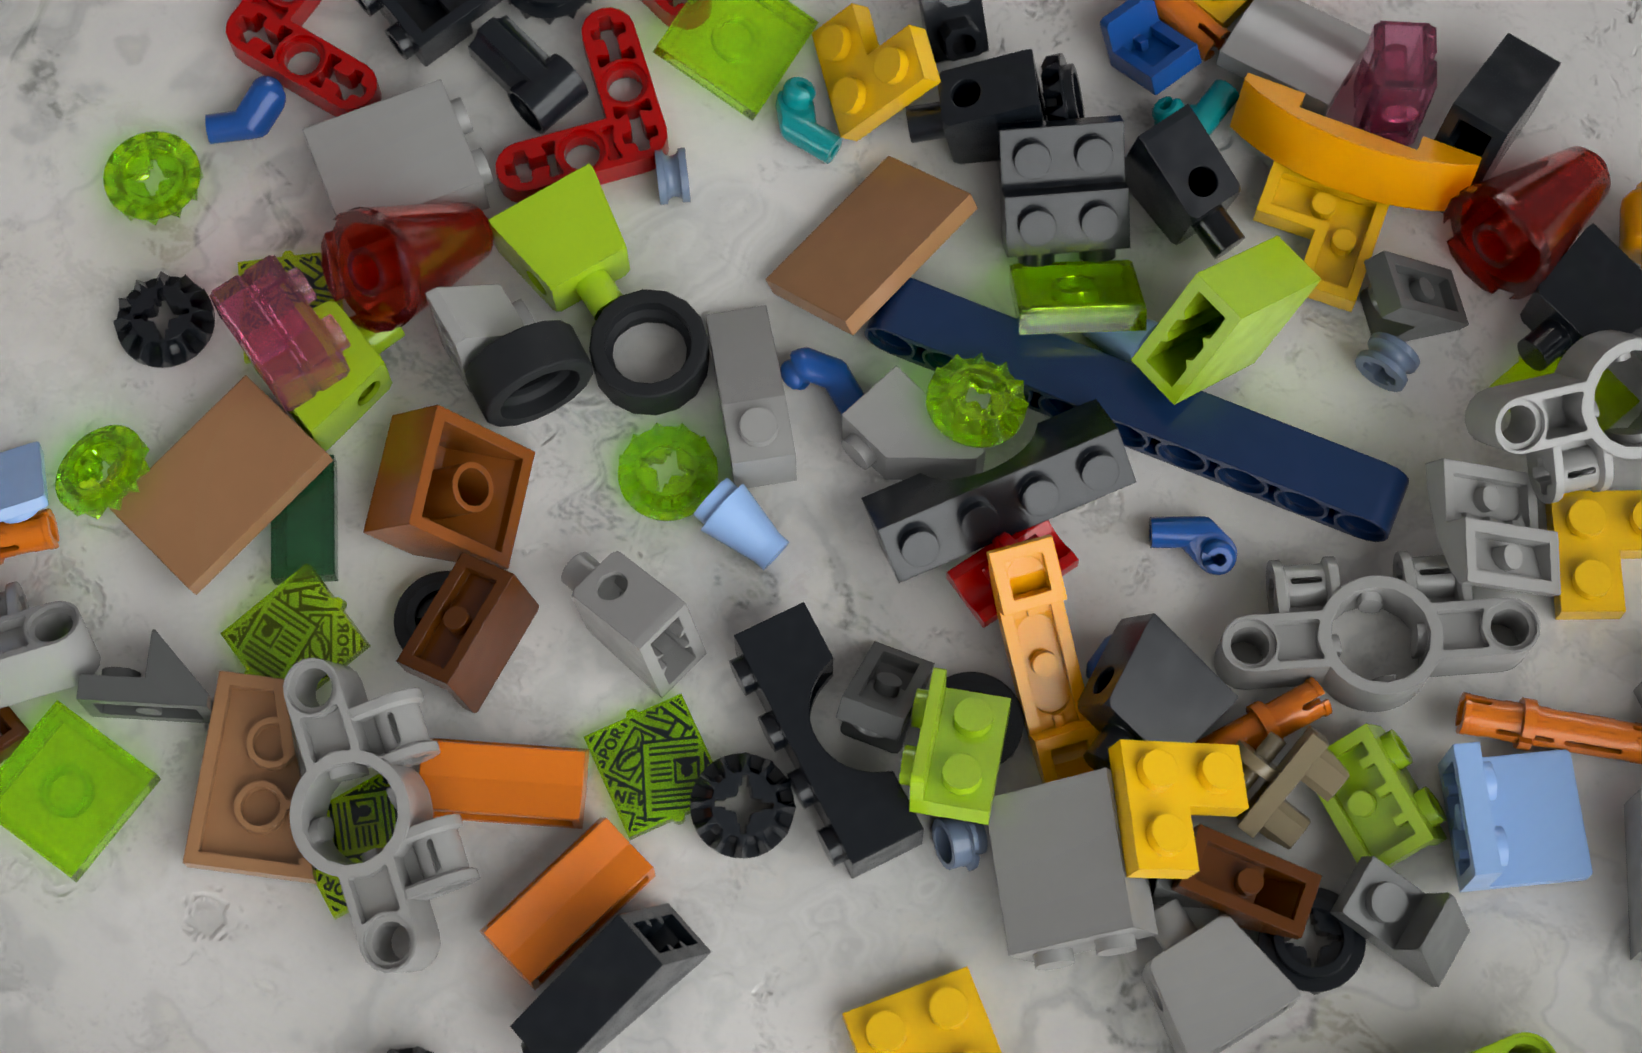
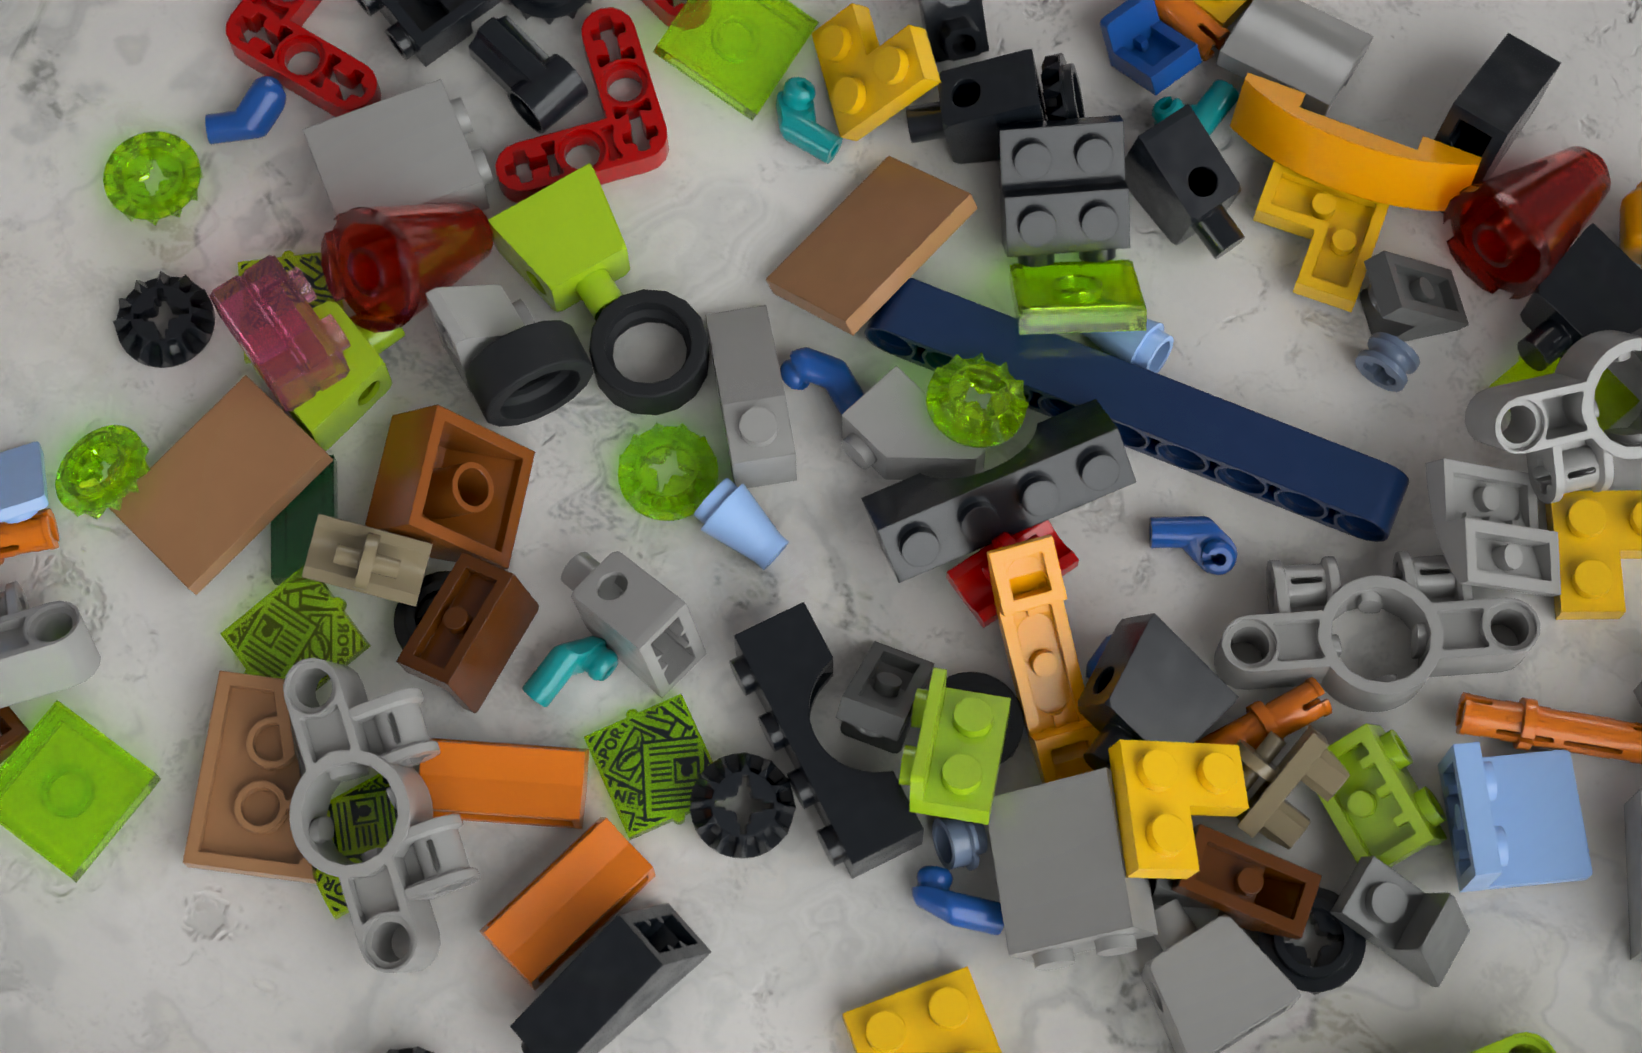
(164, 693): dark grey slope -> none
(367, 560): none -> dark tan hips
(567, 660): none -> teal arm
(672, 176): sand blue bush -> none
(955, 908): none -> blue arm
(1225, 319): lime brick -> none
(1396, 80): clear pink brick -> none

